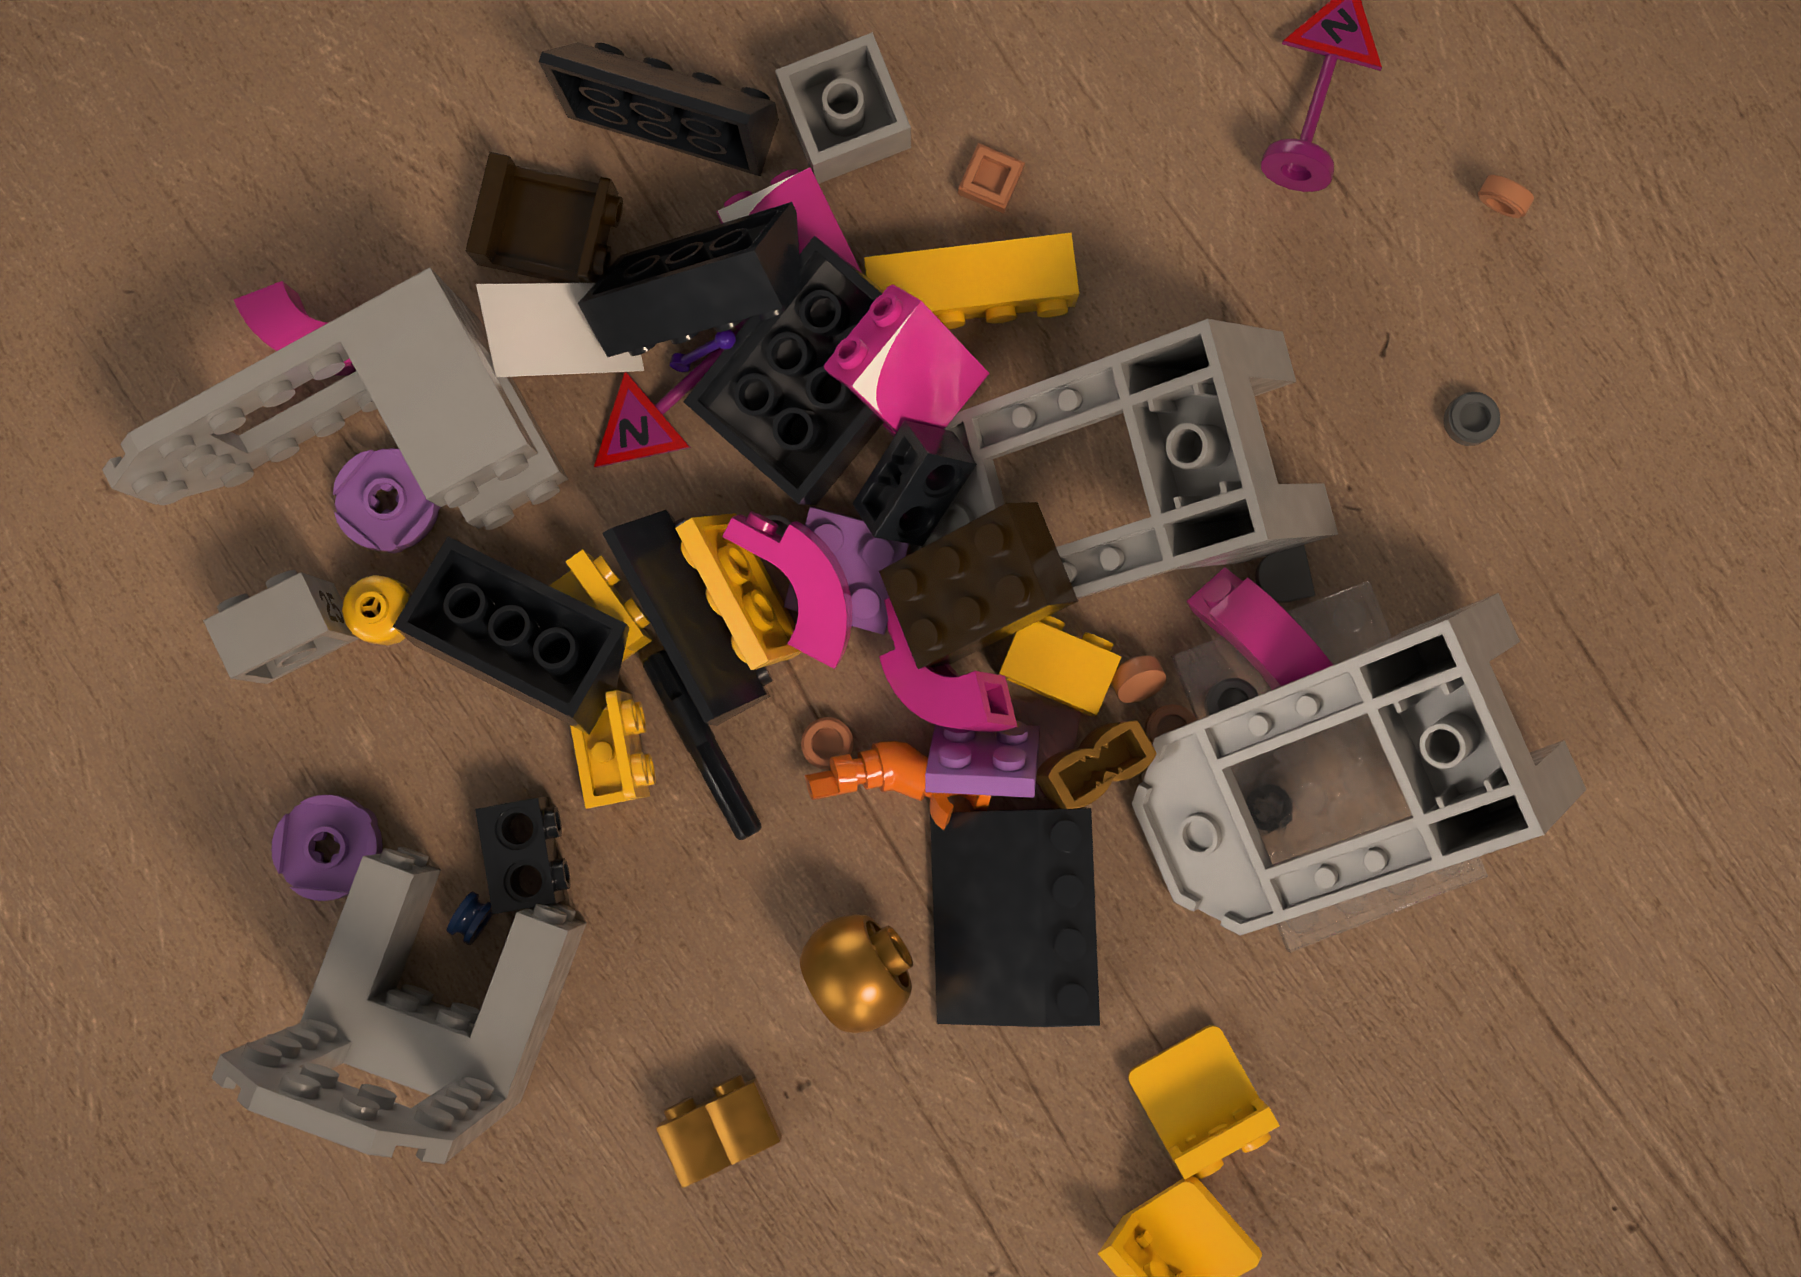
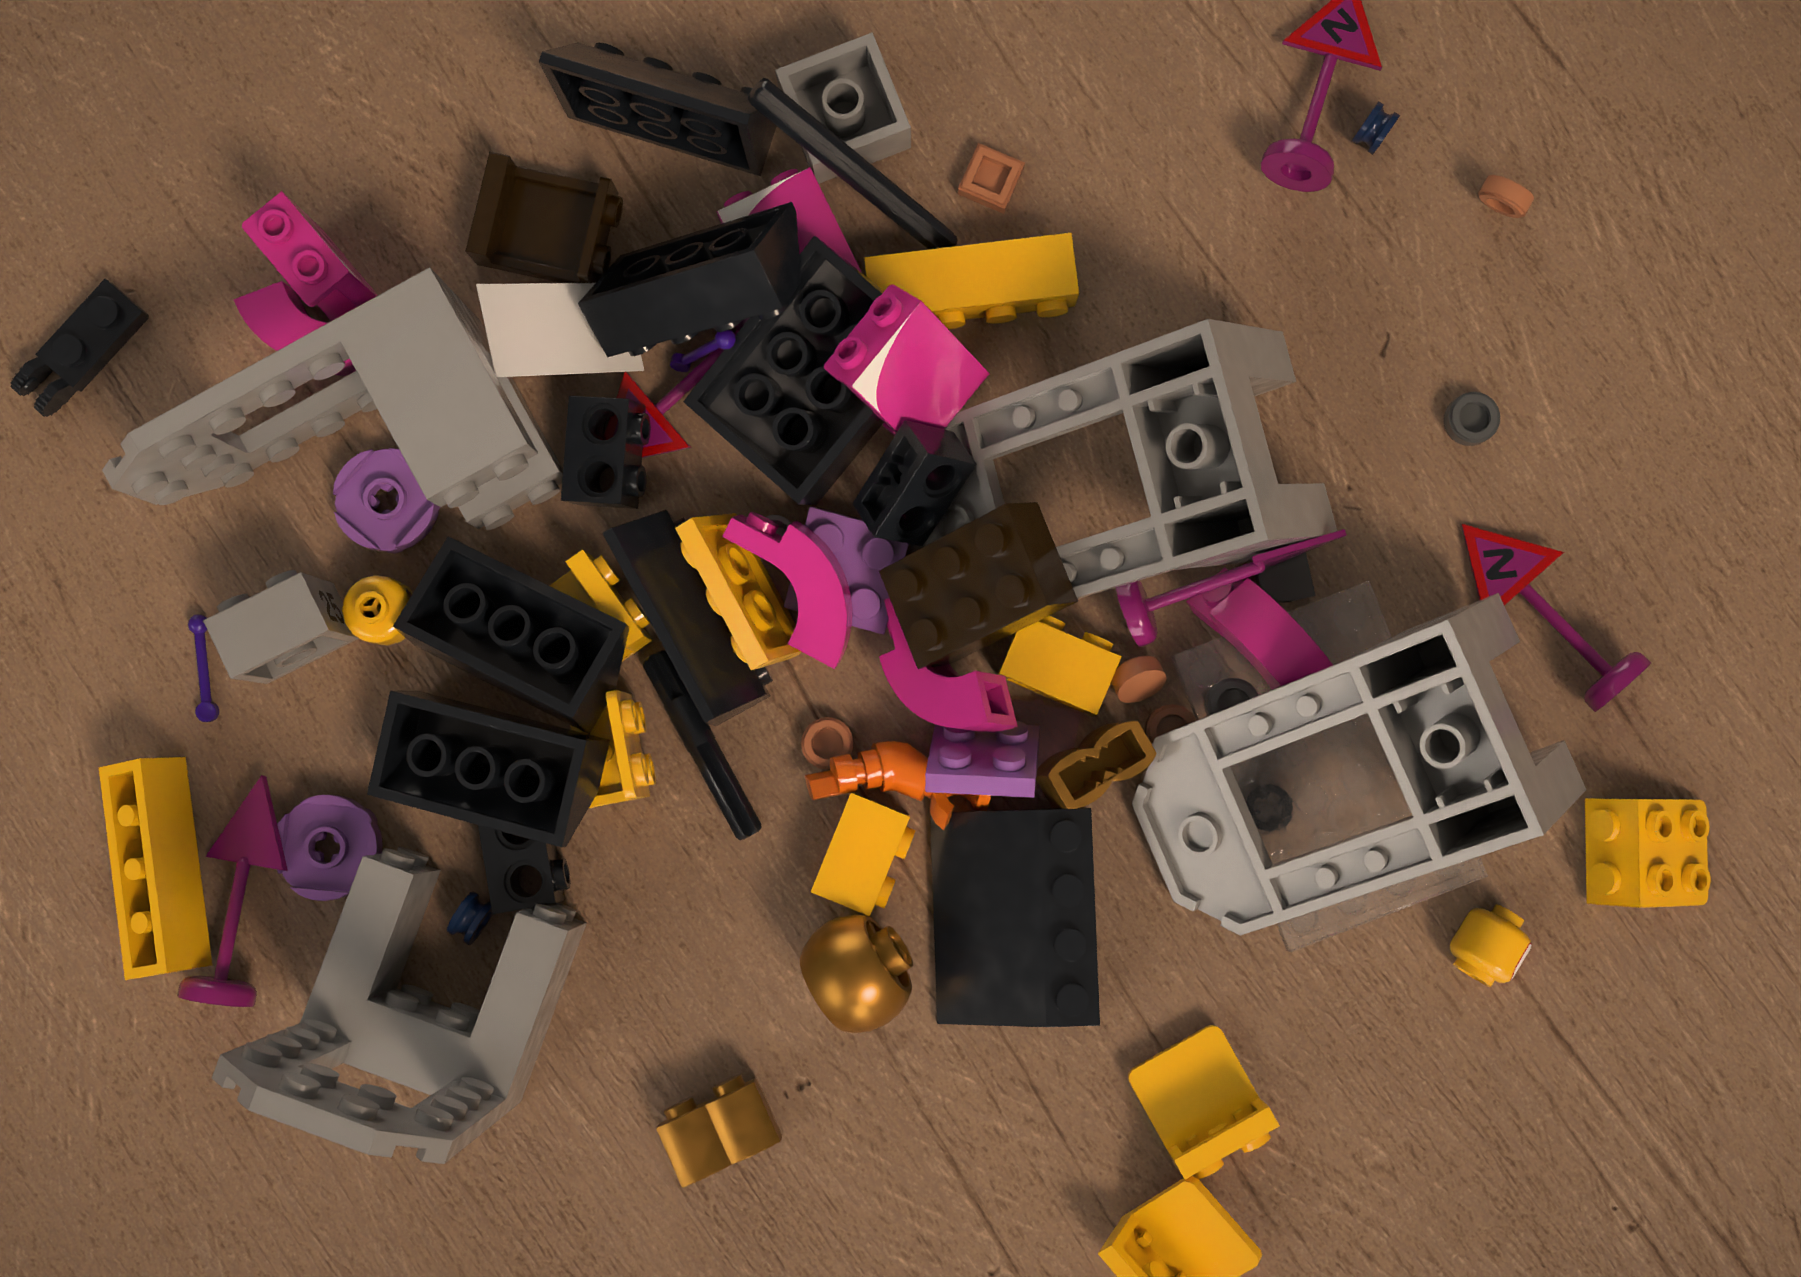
(80, 347): none -> black hinge
(155, 866): none -> yellow brick
(207, 710): none -> dark purple hinge
(249, 840): none -> magenta piece
(307, 257): none -> dark pink panel
(486, 766): none -> black slope
(589, 452): none -> black brick
(849, 165): none -> black axle
(862, 854): none -> yellow brick
(1139, 608): none -> magenta piece
(1375, 128): none -> dark blue bush
(1490, 945): none -> yellow head
(1508, 568): none -> magenta piece
(1646, 852): none -> yellow bracket

